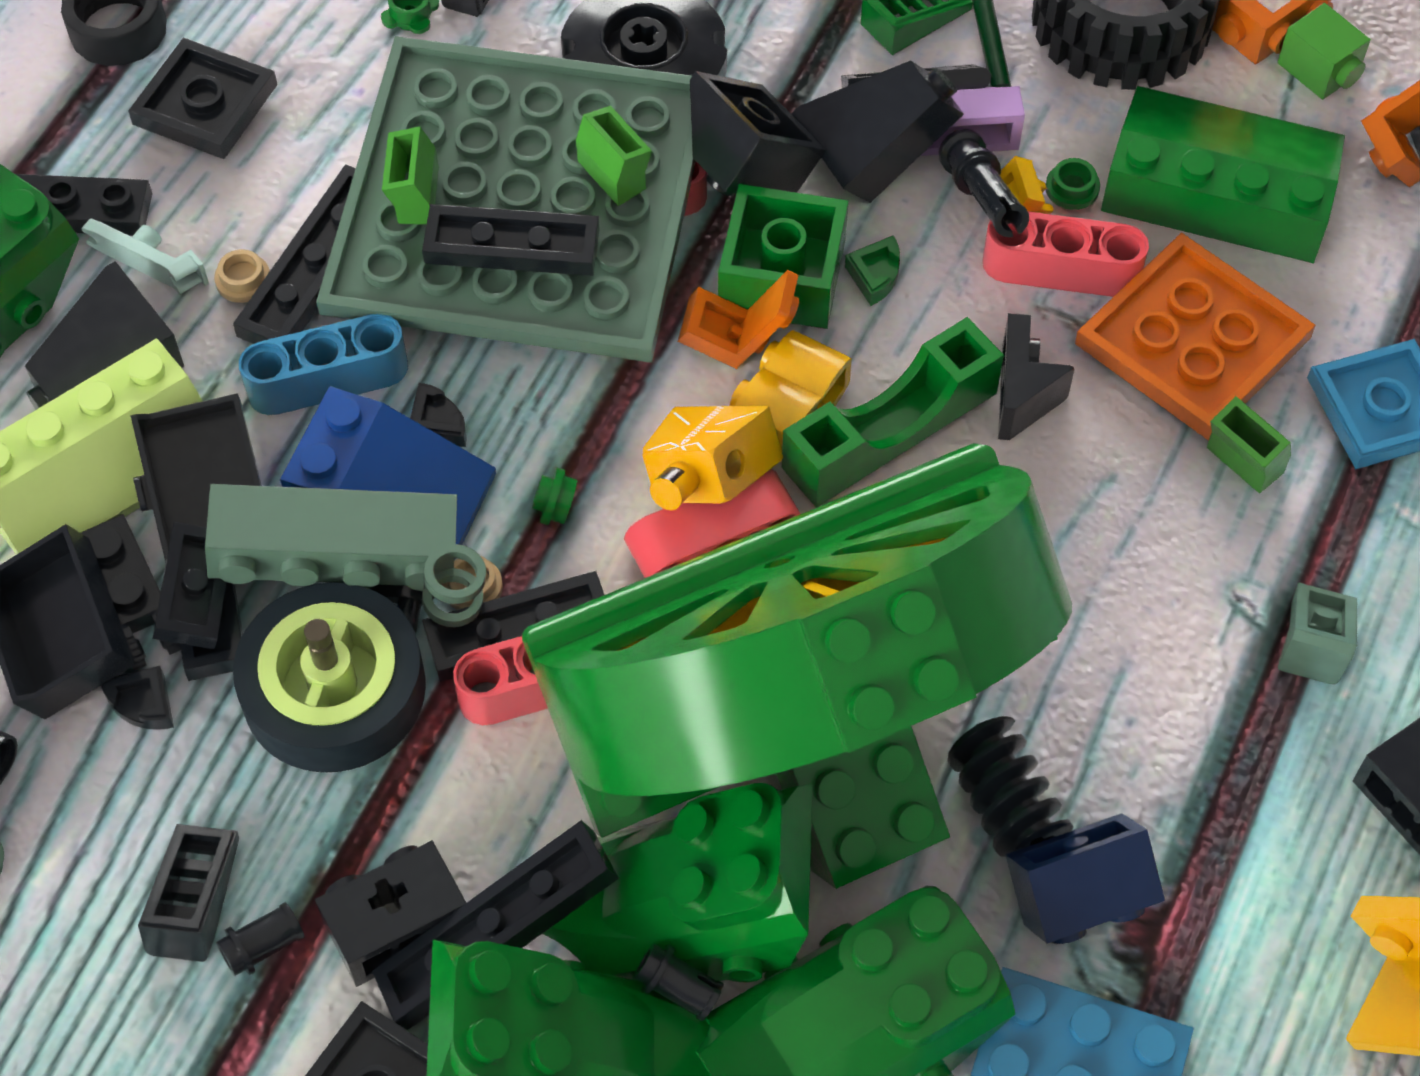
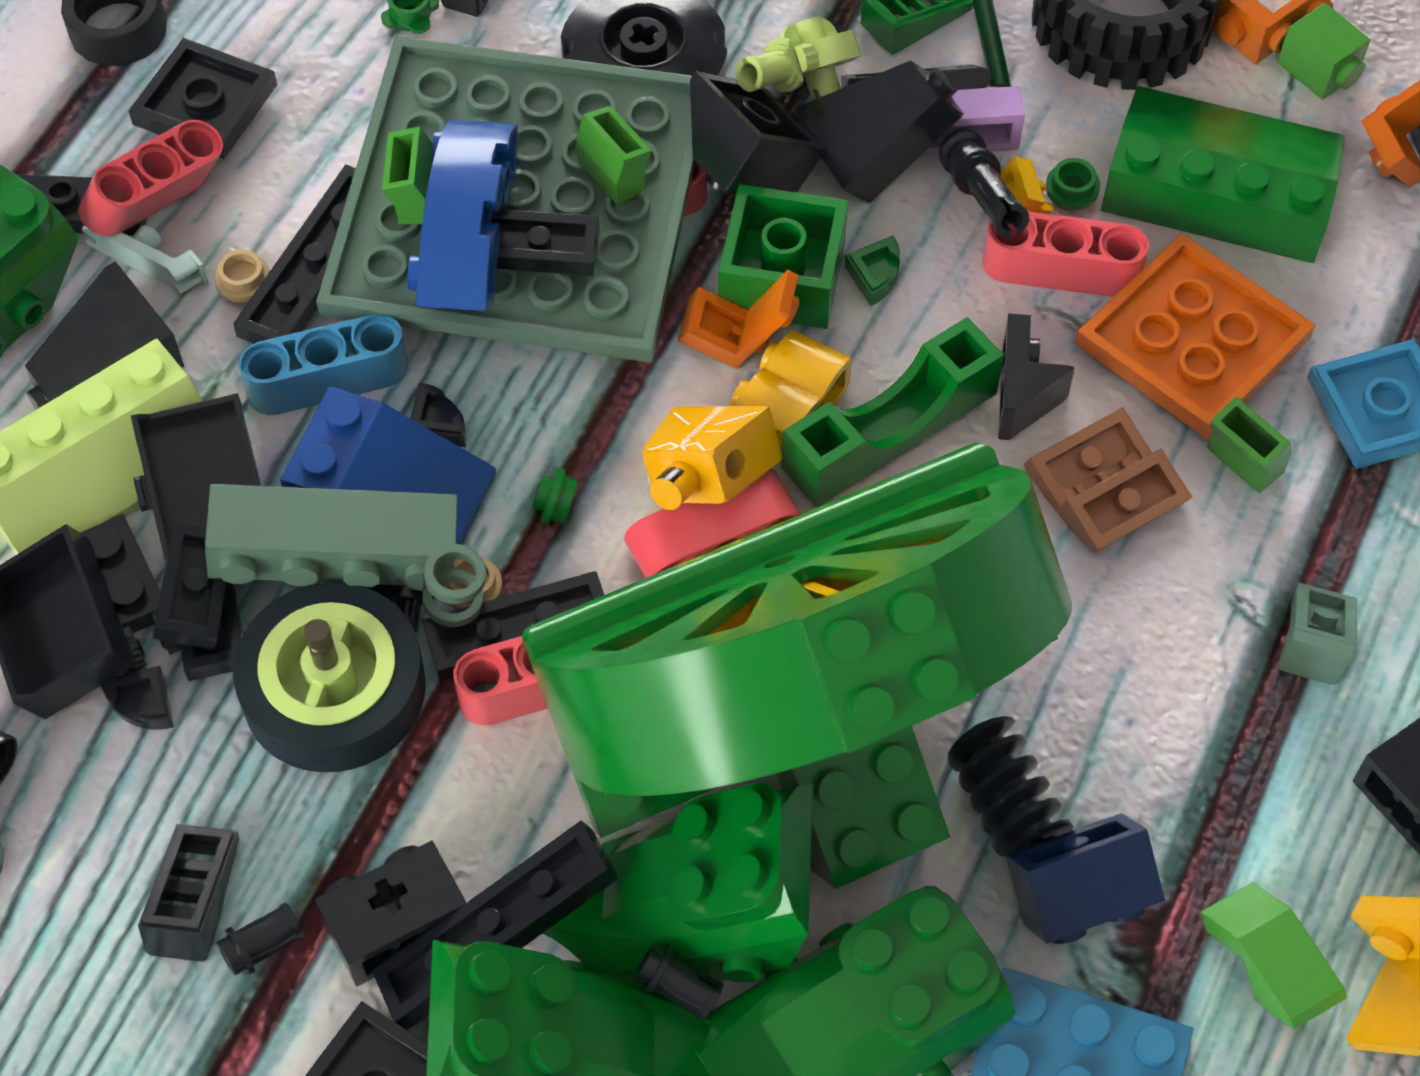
(150, 177): none -> coral beam
(458, 242): none -> blue brick
(803, 50): none -> yellowish green pin
(1107, 481): none -> nougat slope
(1278, 953): none -> bright green slope

